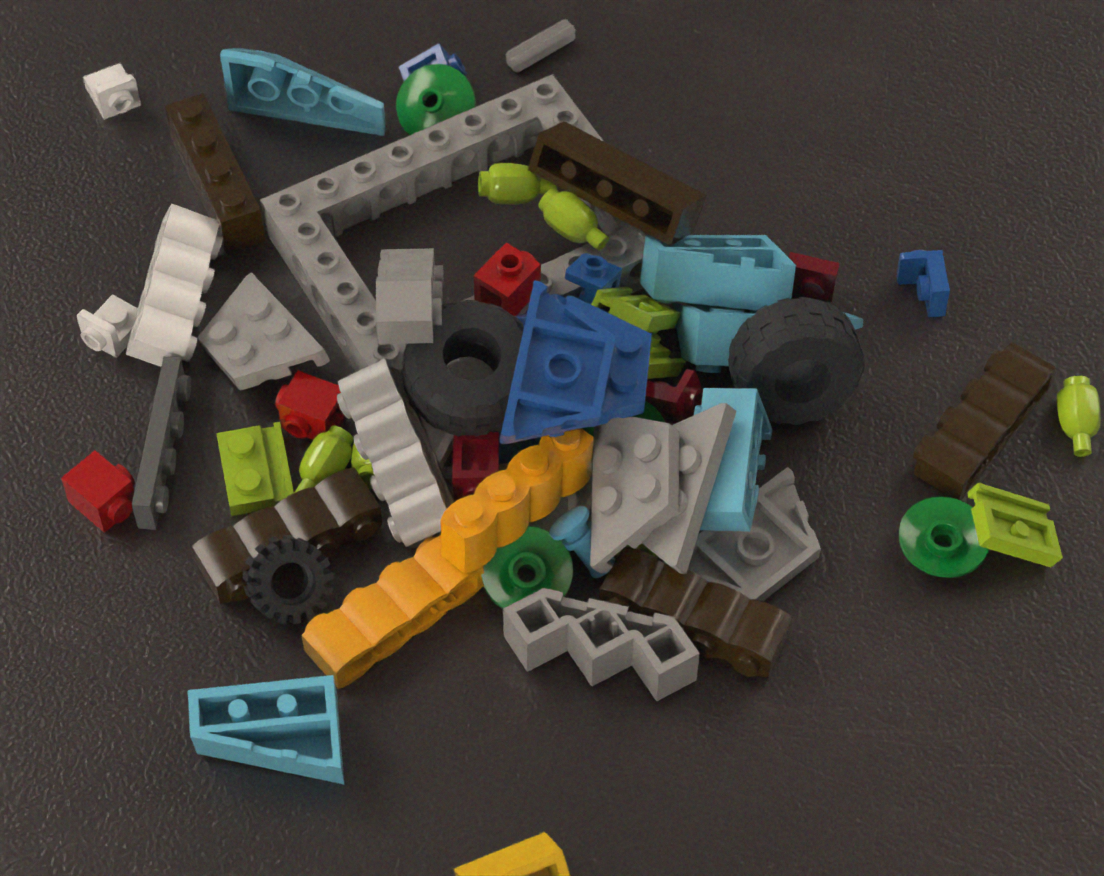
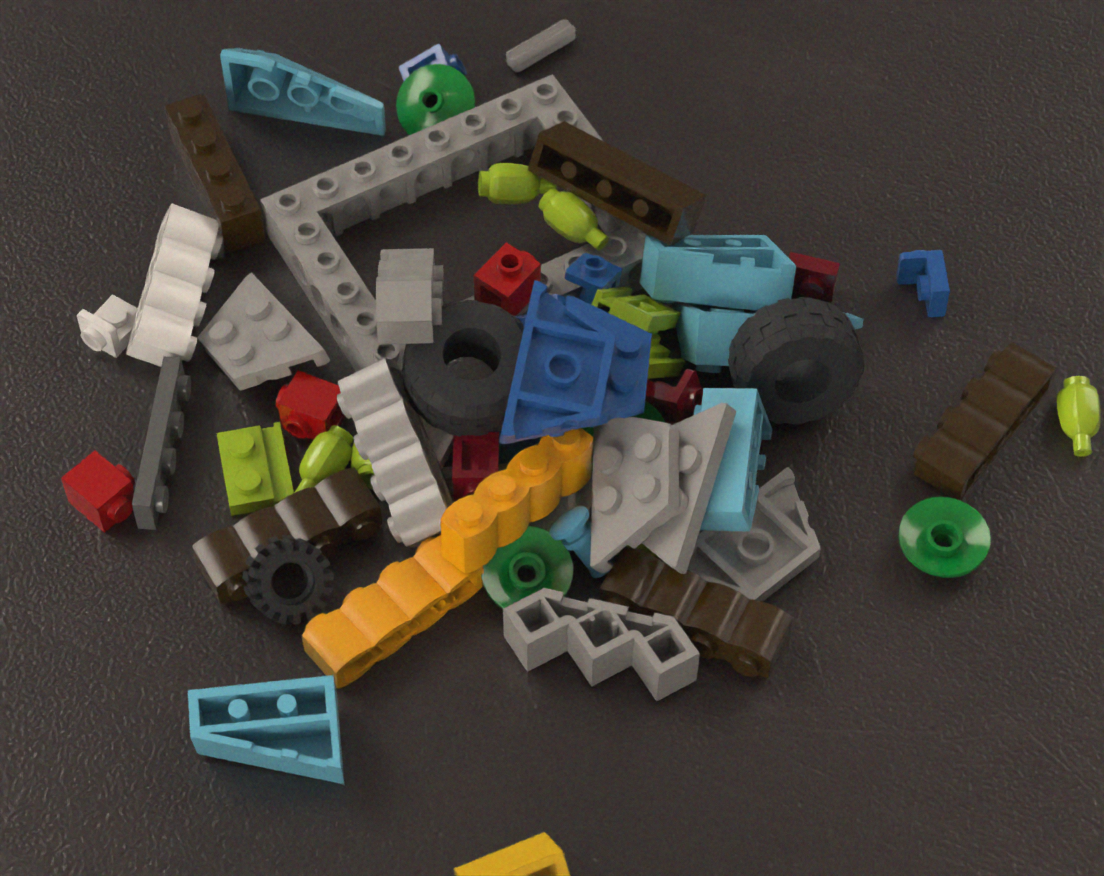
(112, 90): white bracket -> none
(1014, 525): lime plate -> none

